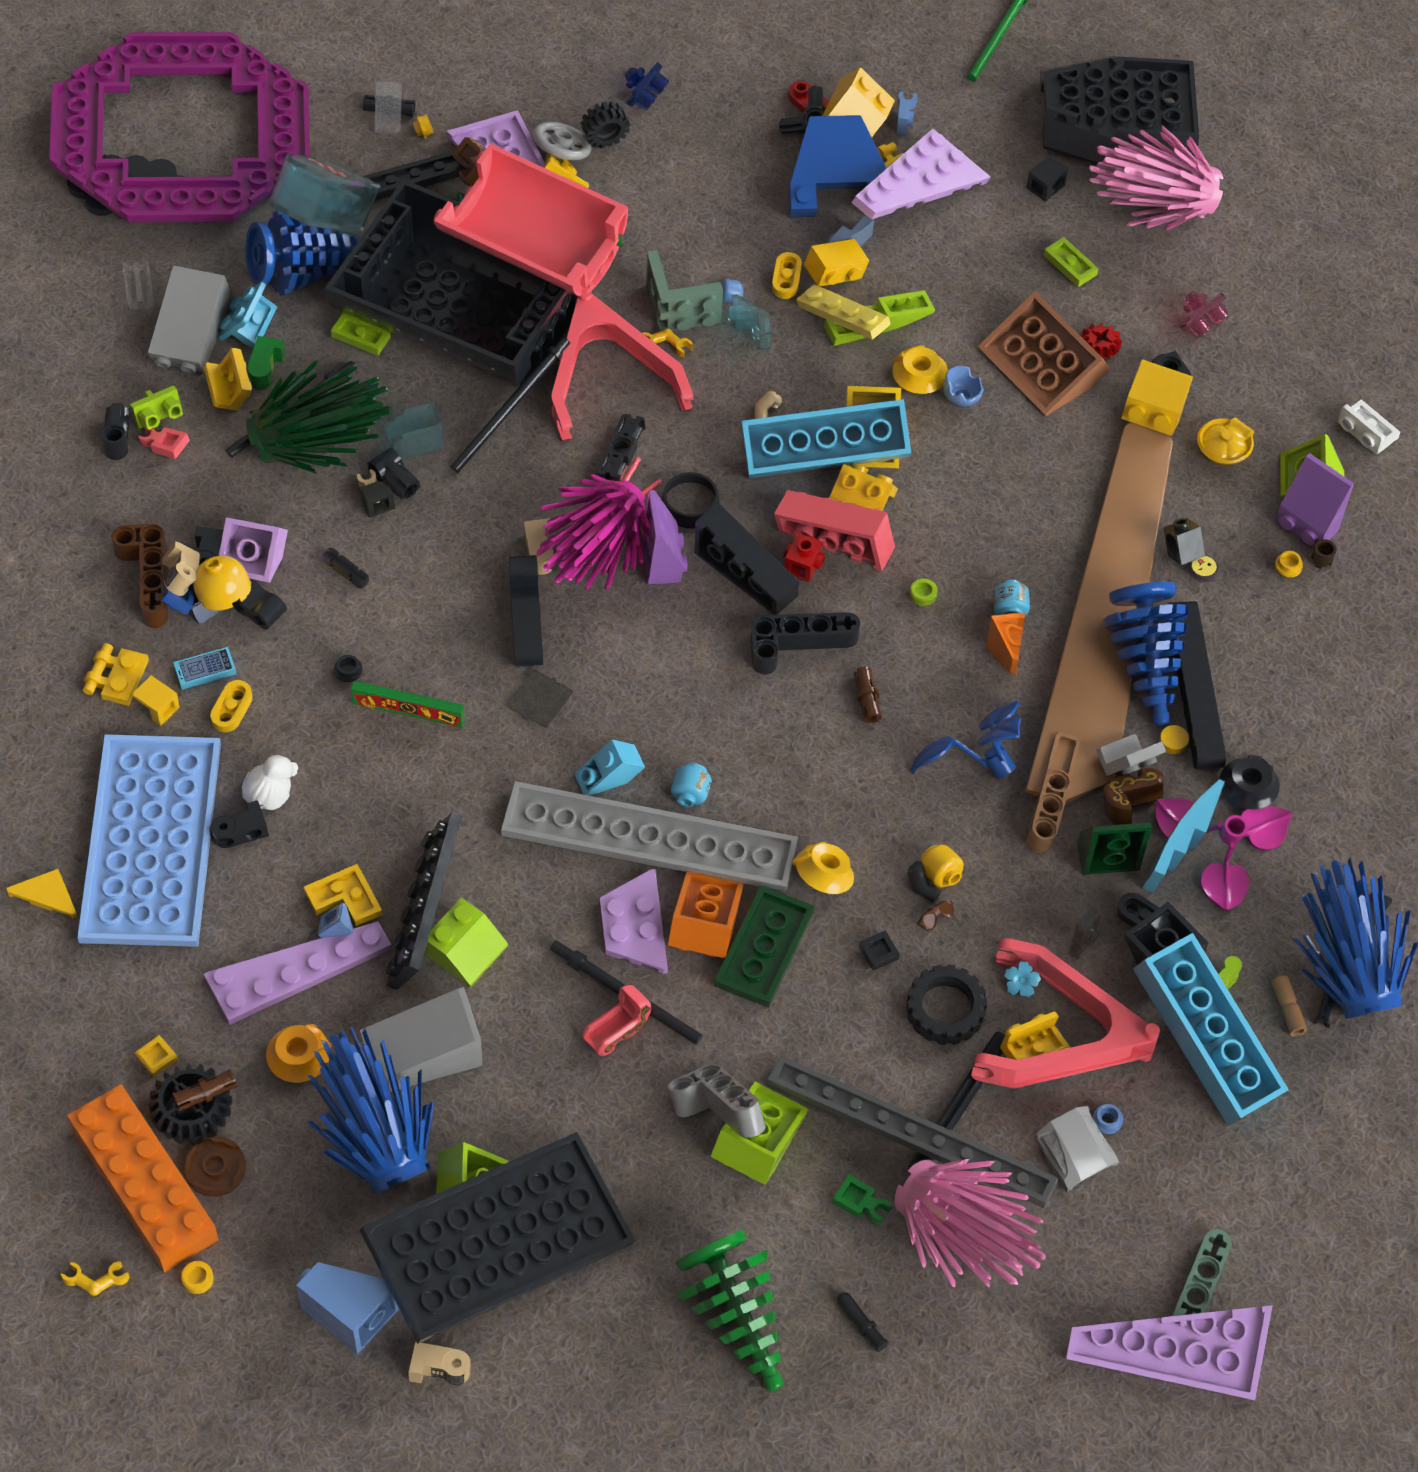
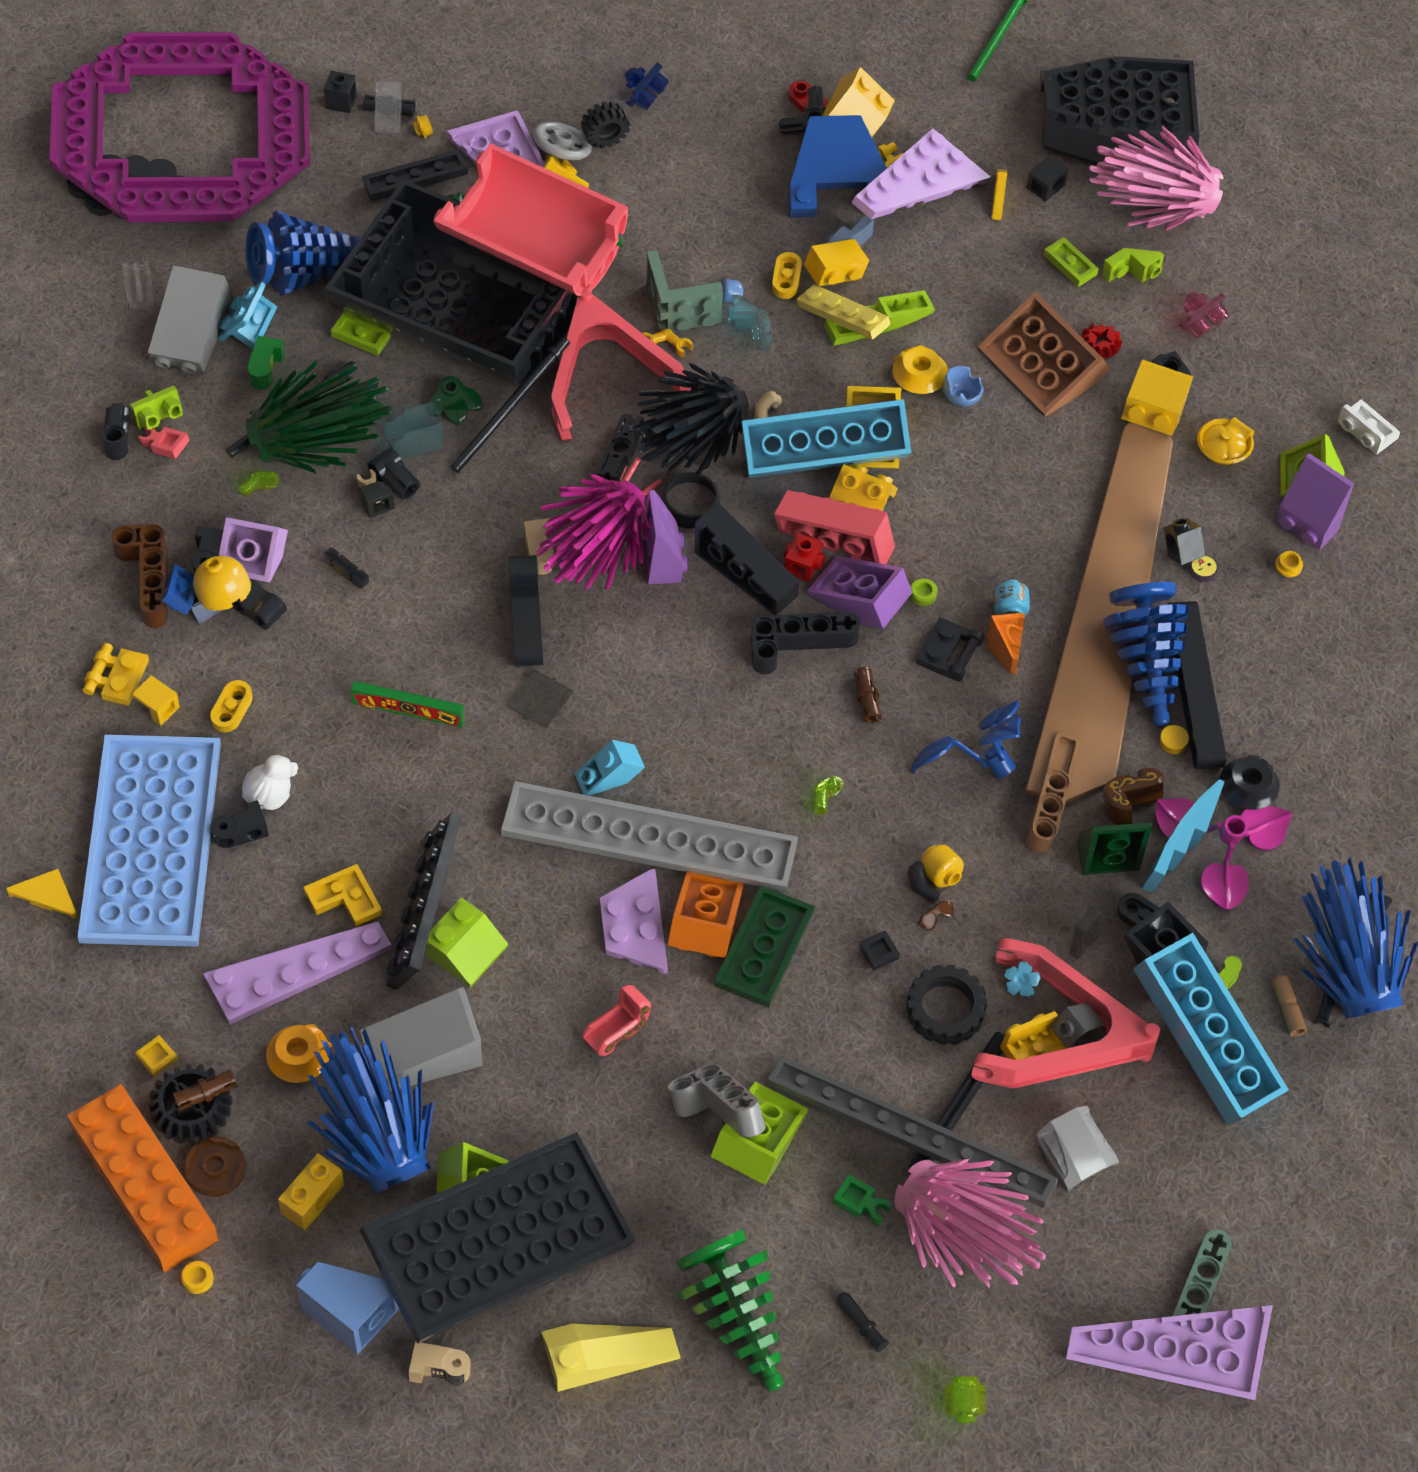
(95, 1287): yellow arm -> none
(182, 568): tan leg -> none
(204, 668): tile -> none
(228, 381): yellow bracket -> none
(259, 480): none -> clear neon green arm
(311, 1191): none -> yellow brick
(323, 194): clear light blue brick -> none
(335, 922): medium blue slope -> none
(340, 92): none -> black brick
(348, 668): black plate -> none
(457, 402): none -> dark green plate
(466, 155): reddish brown animal -> none
(579, 962): black bar -> none
(597, 1352): none -> light yellow wedge
(691, 784): medium azure head -> none
(709, 410): none -> black plant
(824, 792): none -> clear neon green arm
(825, 868): yellow piece -> none
(862, 588): none -> medium lavender slope
(905, 116): medium blue plate -> none
(941, 646): none -> black plate
(965, 1399): none -> clear neon green head
(999, 192): none -> yellow tile
(1077, 1025): none -> dark grey brick
(1111, 1111): medium blue plate -> none
(1126, 755): light grey bracket -> none
(1140, 263): none -> lime slope
(1324, 553): dark brown hose -> none

